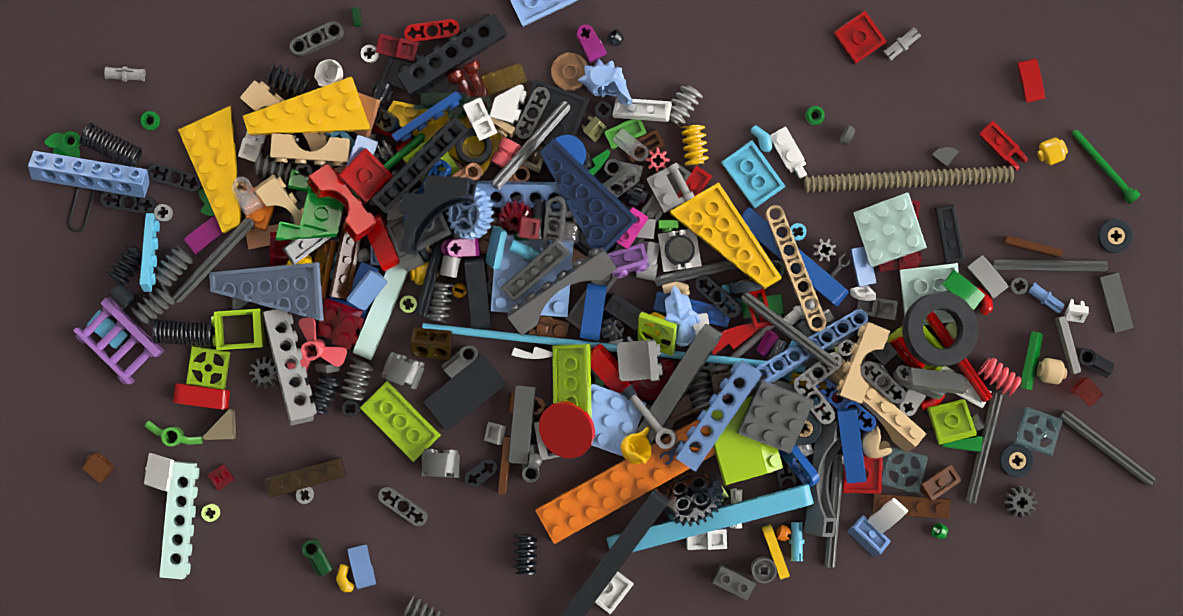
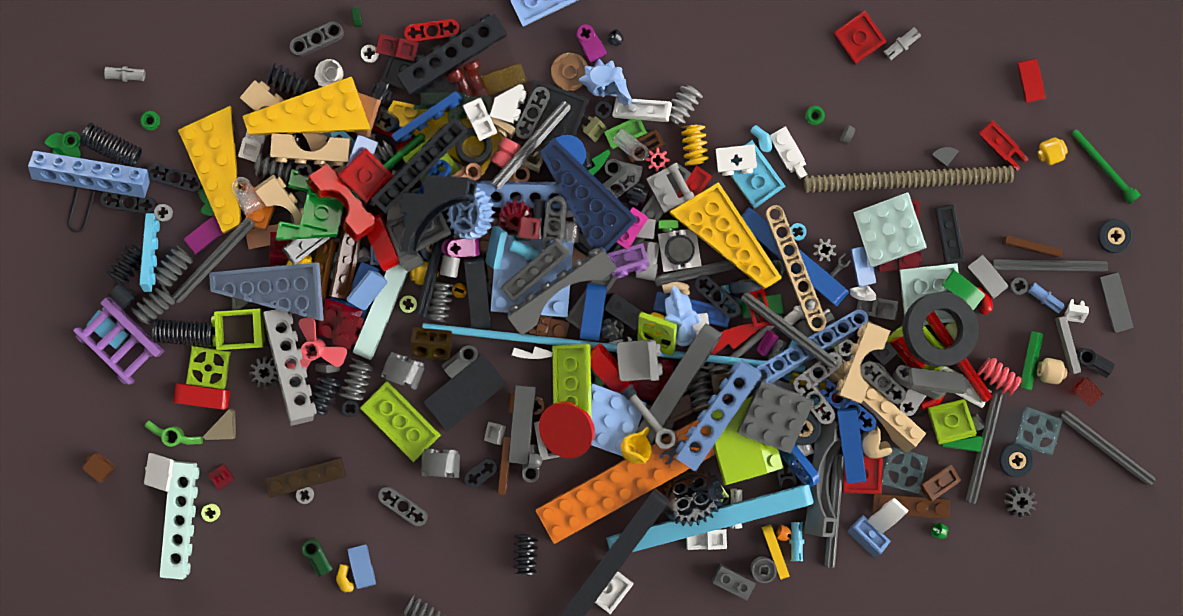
(725, 155): none -> white brick

